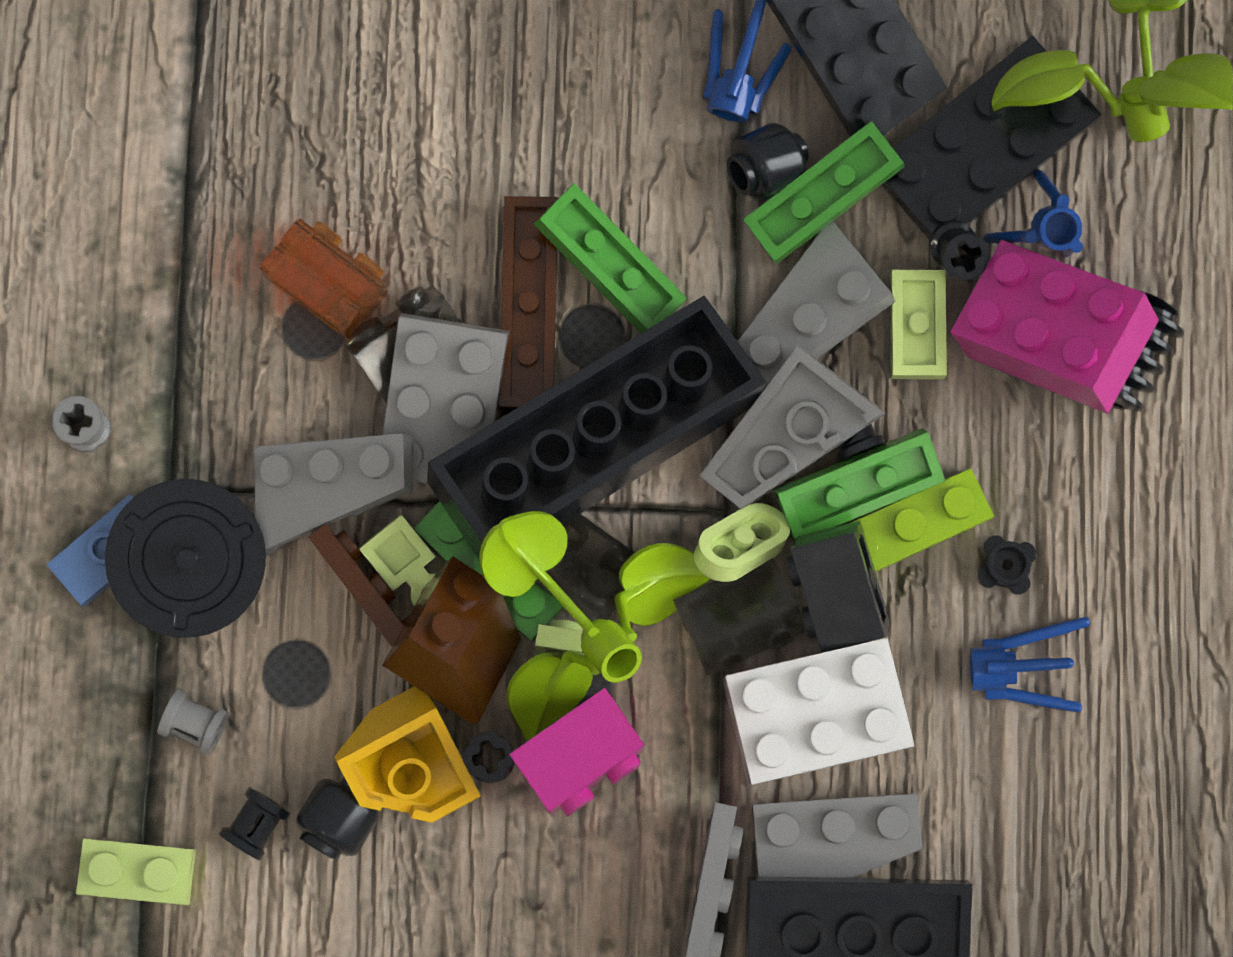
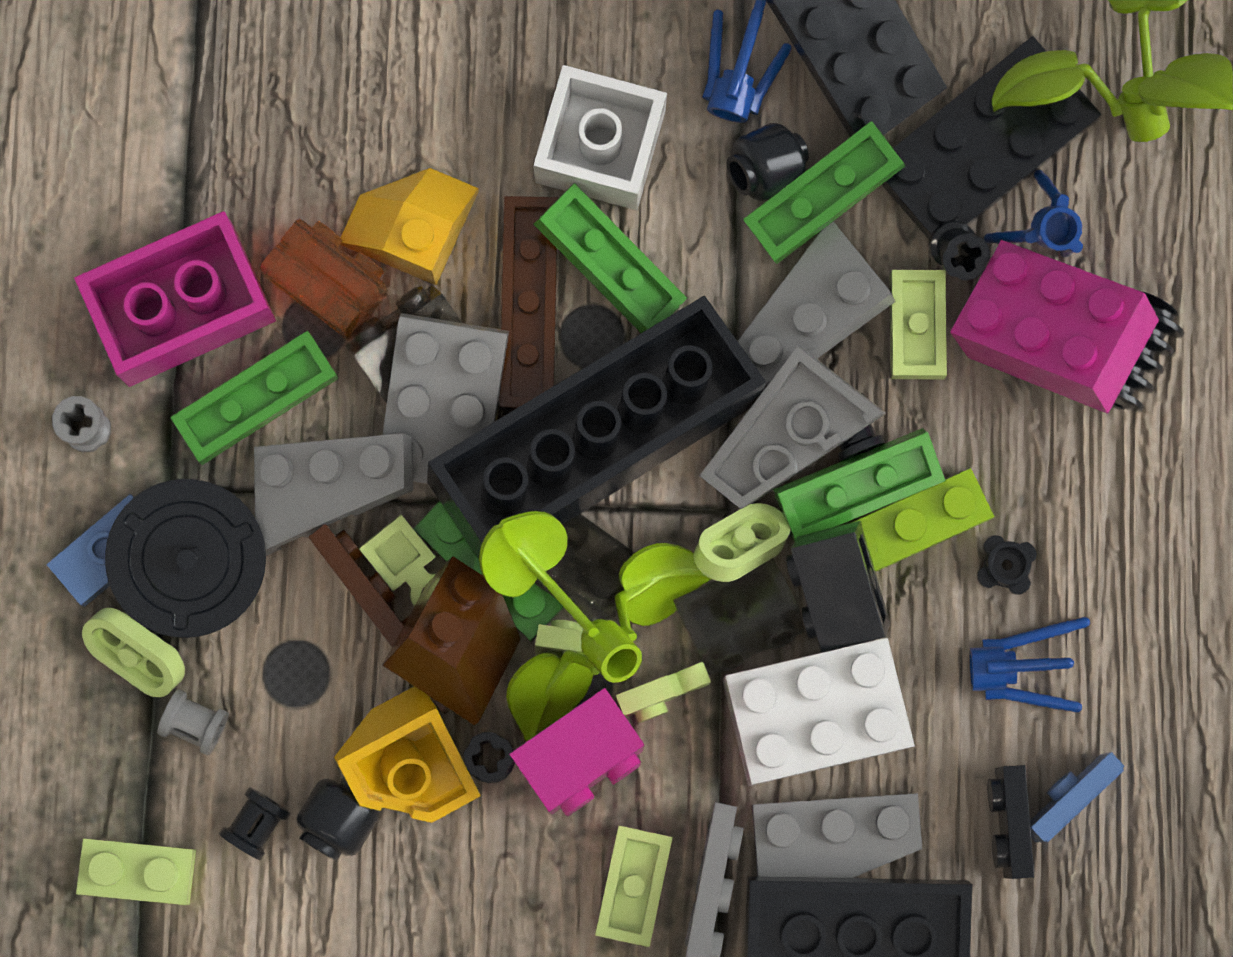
(133, 652): none -> yellowish green plate
(175, 299): none -> dark pink brick
(254, 398): none -> bright green plate
(411, 222): none -> yellow slope
(600, 137): none -> white brick
(633, 886): none -> yellowish green plate
(649, 699): none -> yellowish green plate
(1014, 844): none -> black plate
(1073, 794): none -> medium blue plate

